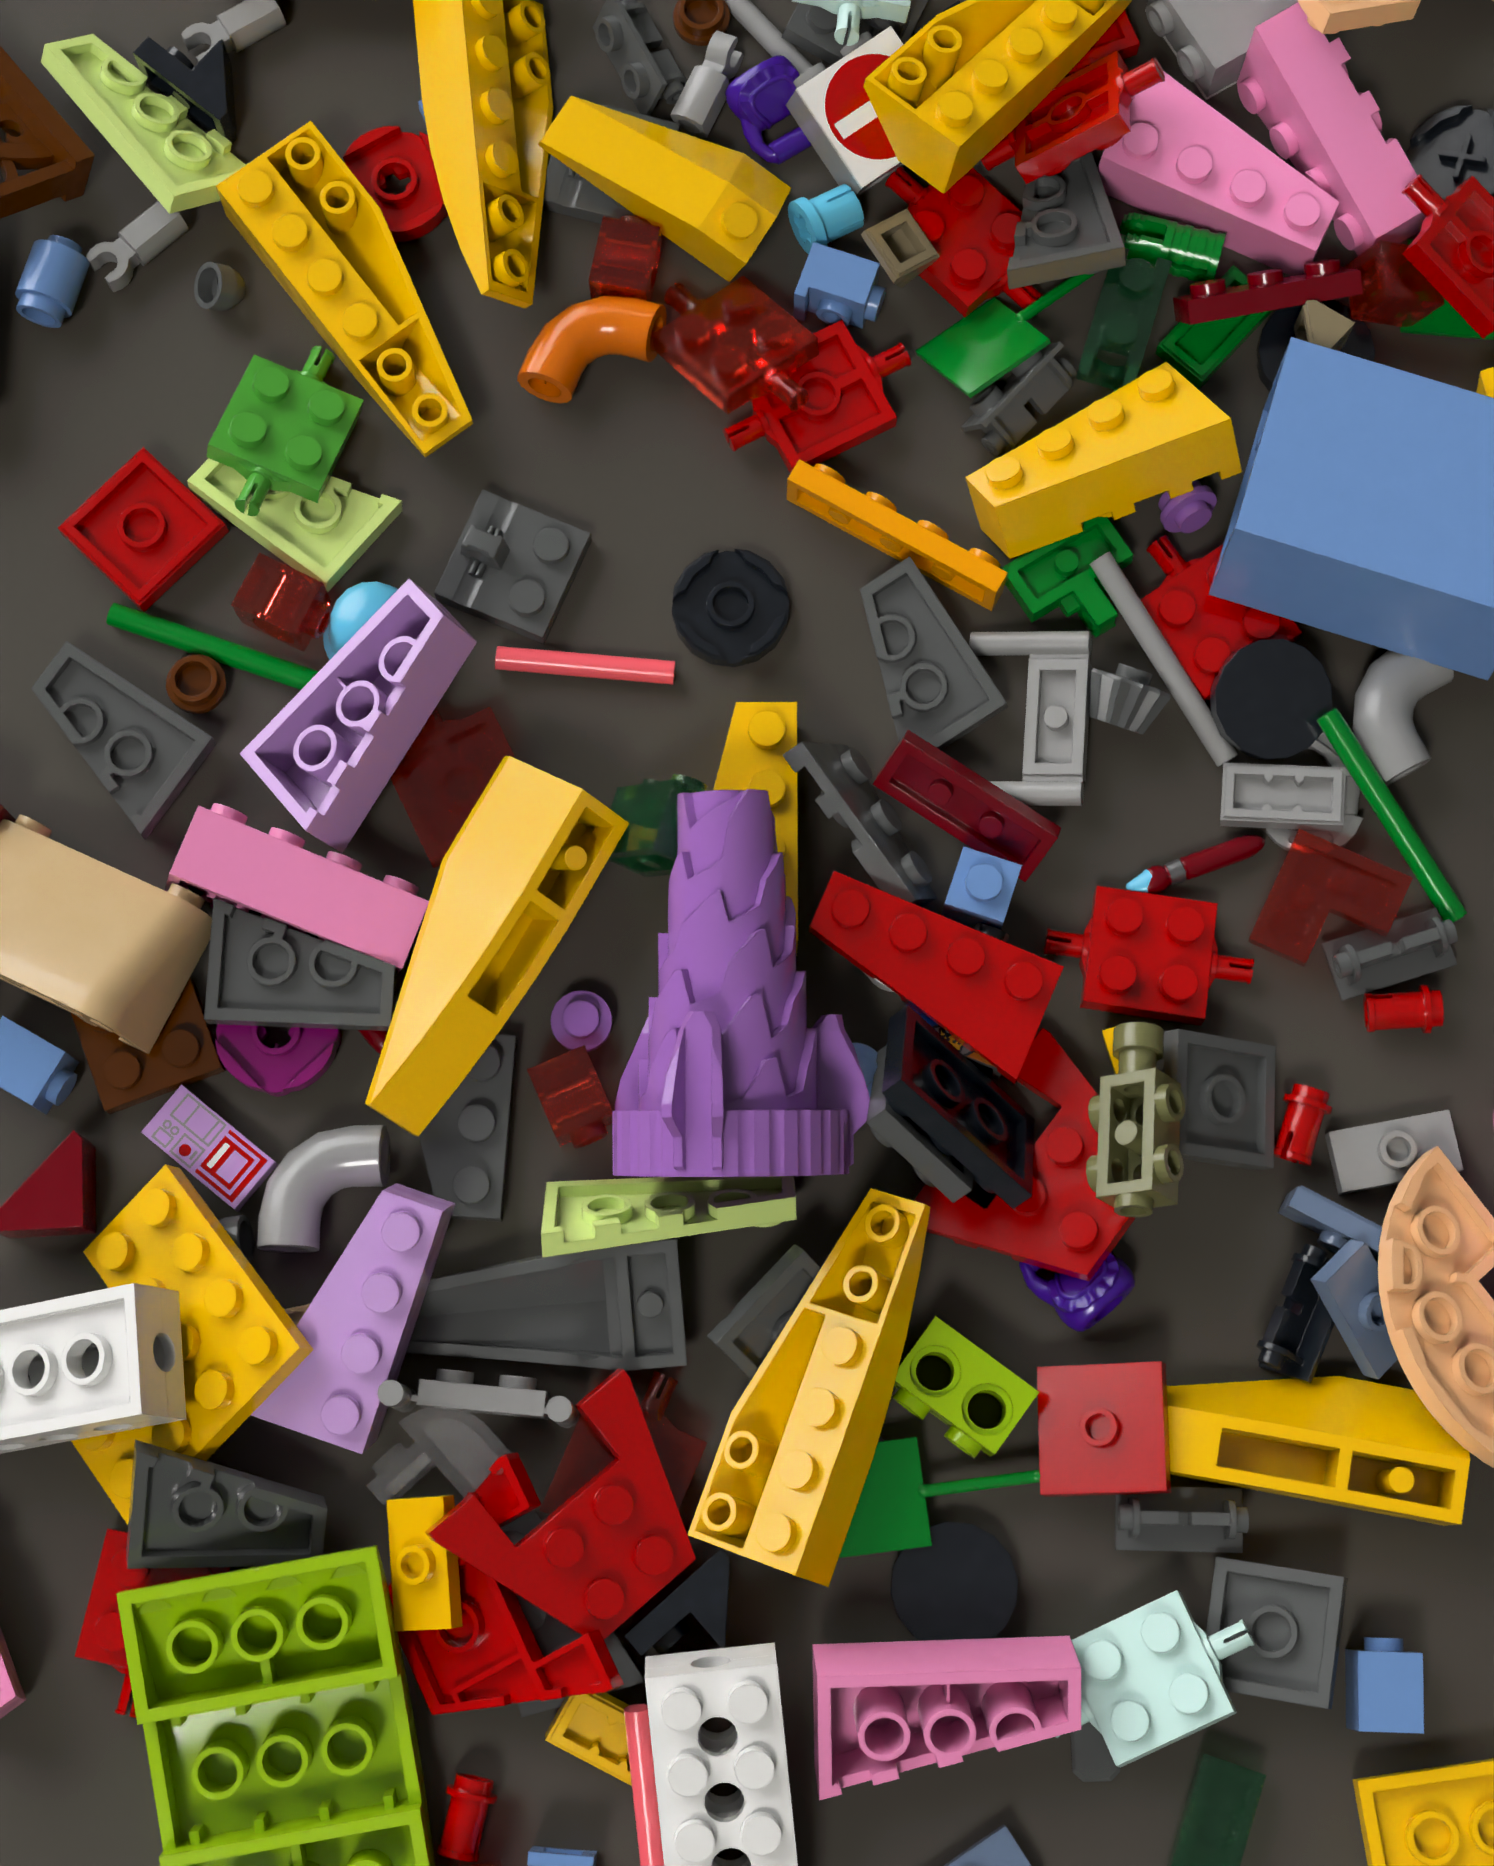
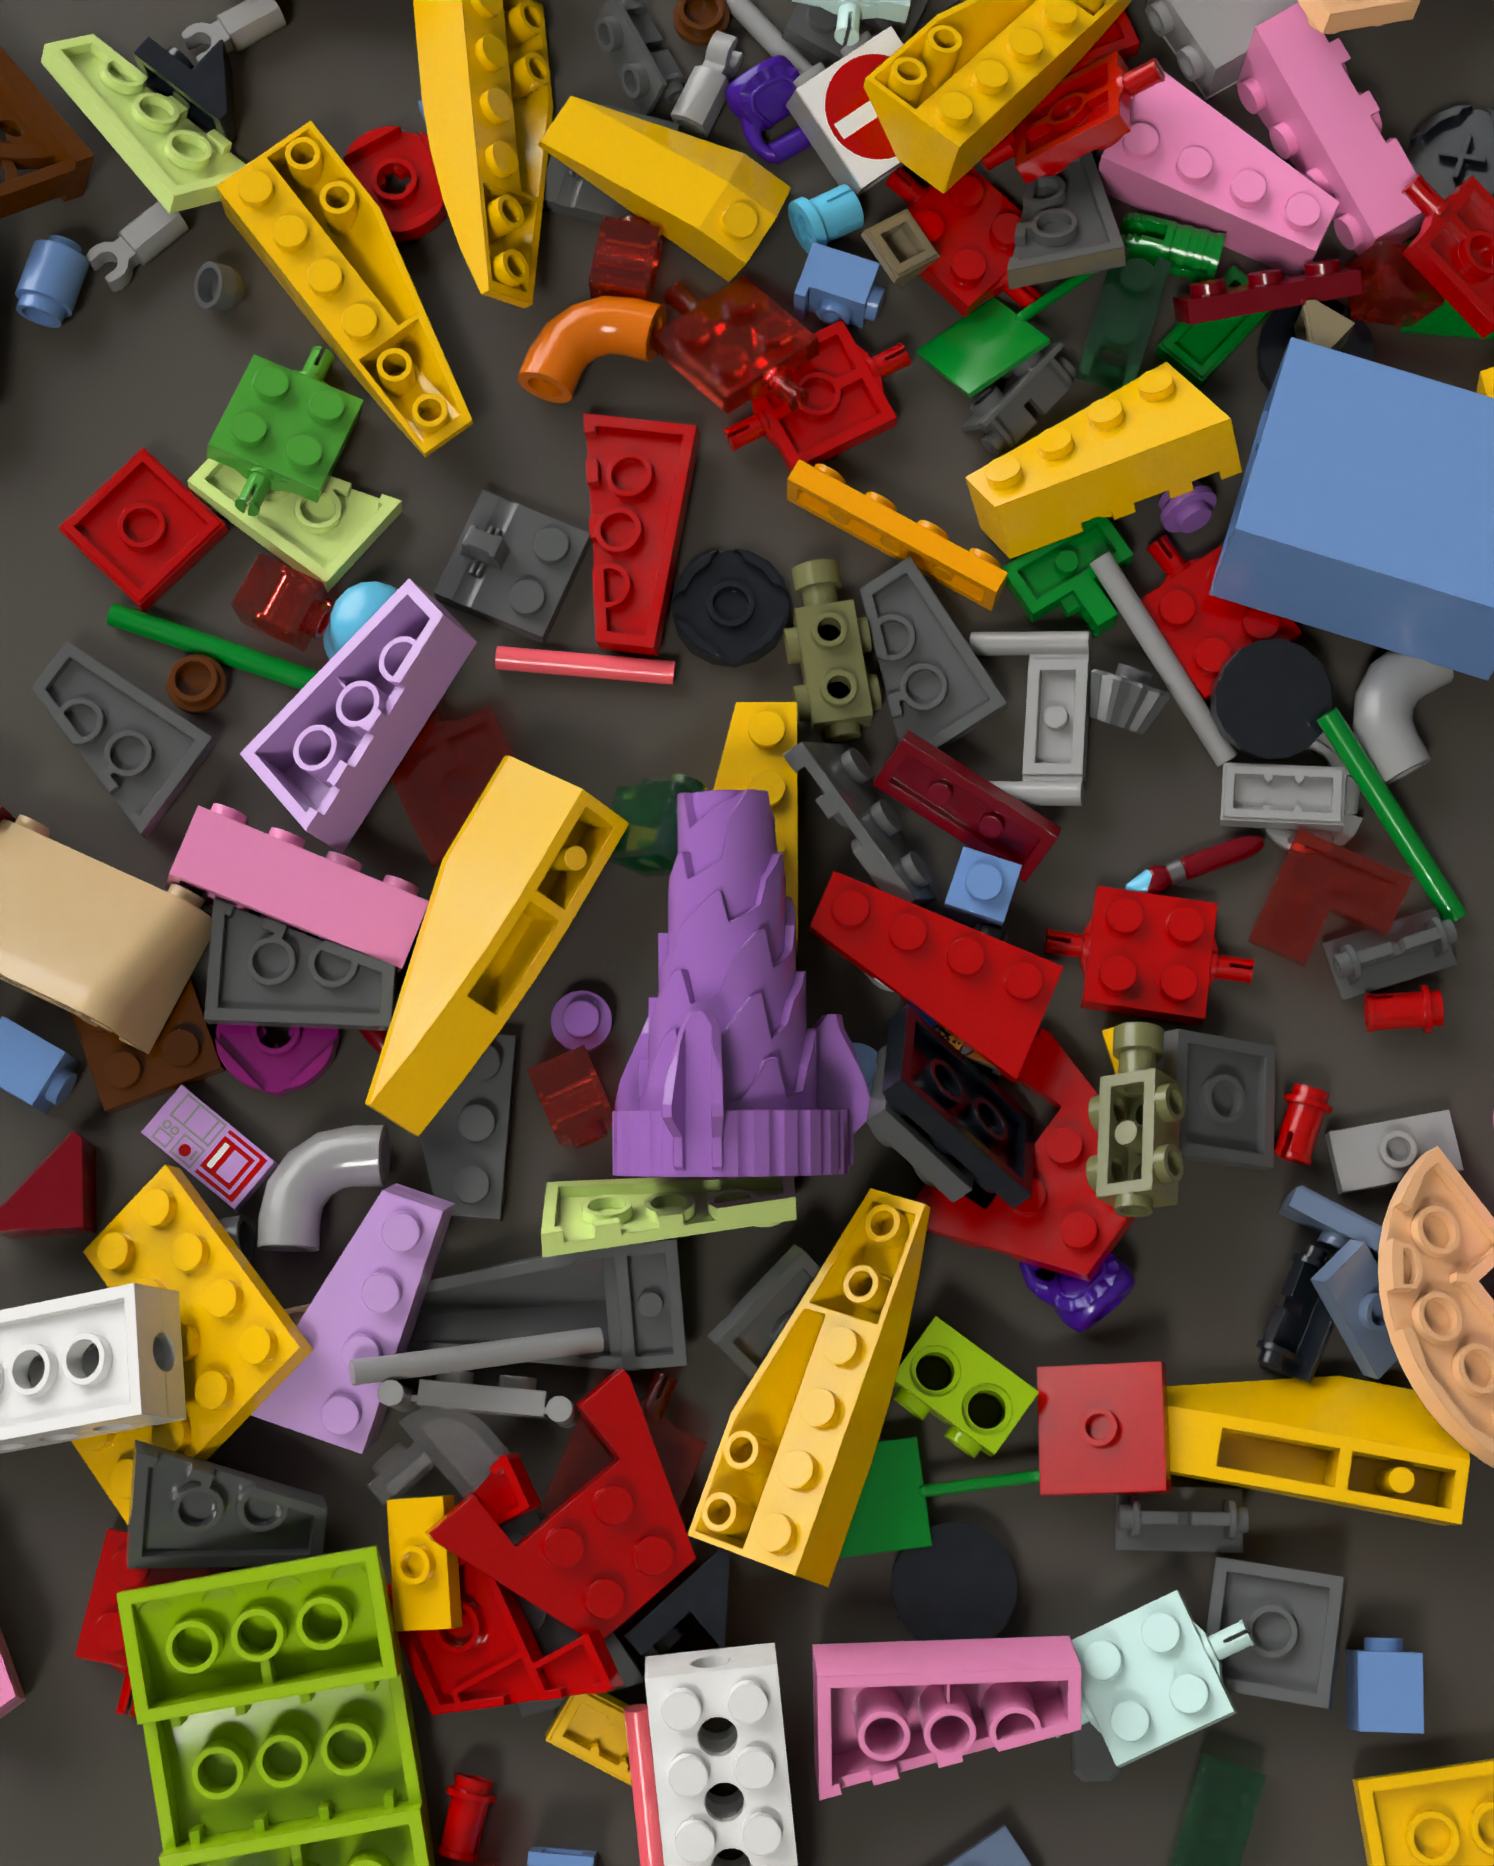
(475, 1356): none -> light grey bar
(638, 506): none -> red wing
(830, 661): none -> olive brick

